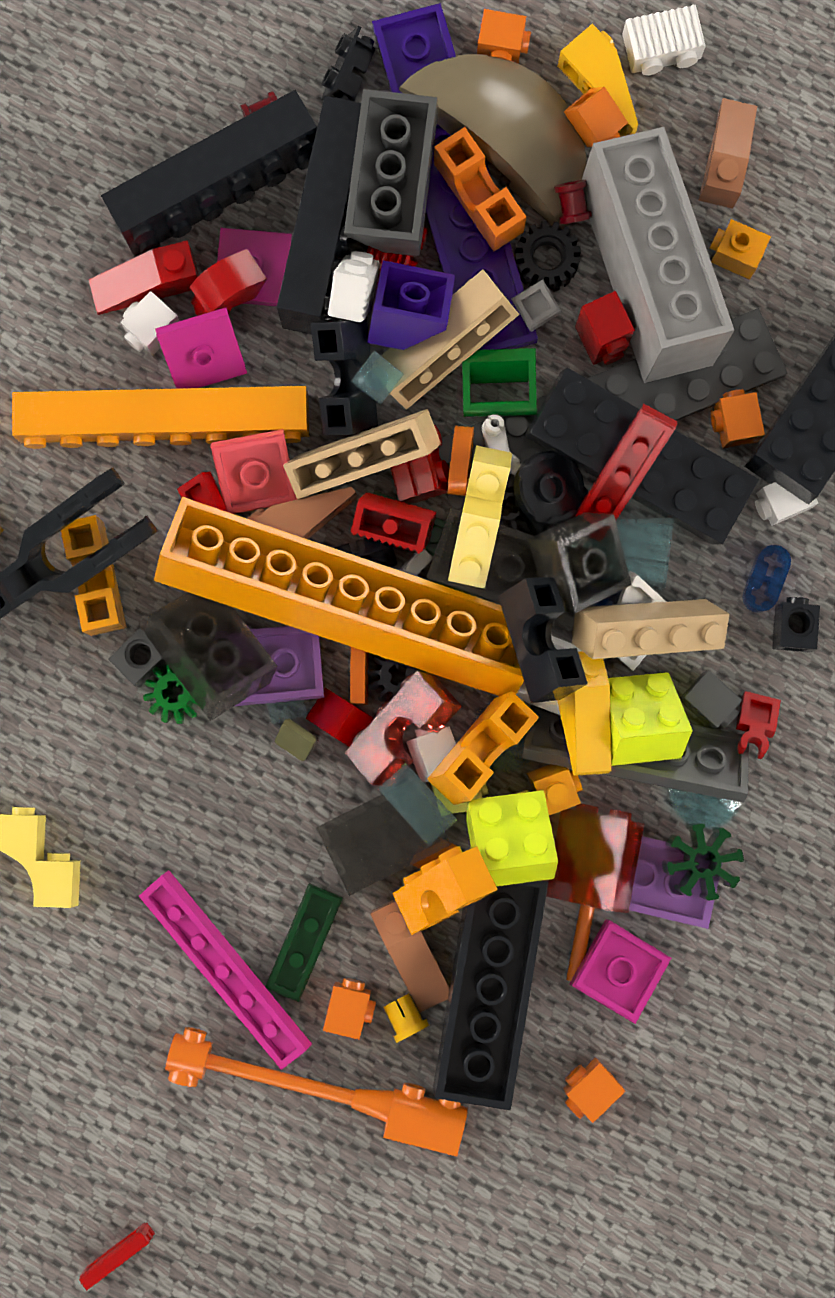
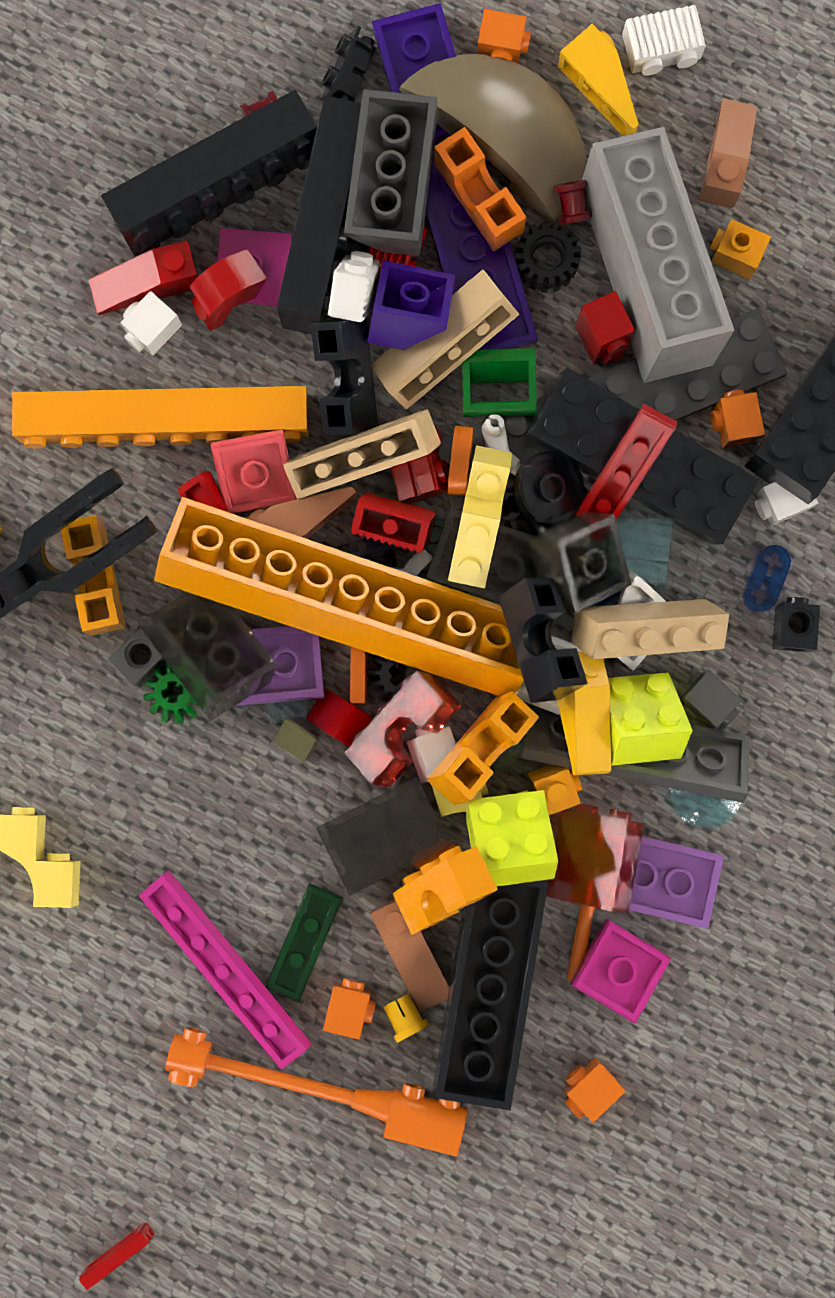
(201, 350): dark pink plate -> none
(377, 377): clear light blue plate -> none
(417, 804): clear light blue tile -> none
(536, 305): light grey tile -> none
(596, 116): orange brick -> none
(704, 875): dark green gear -> none
(758, 719): red plate -> none

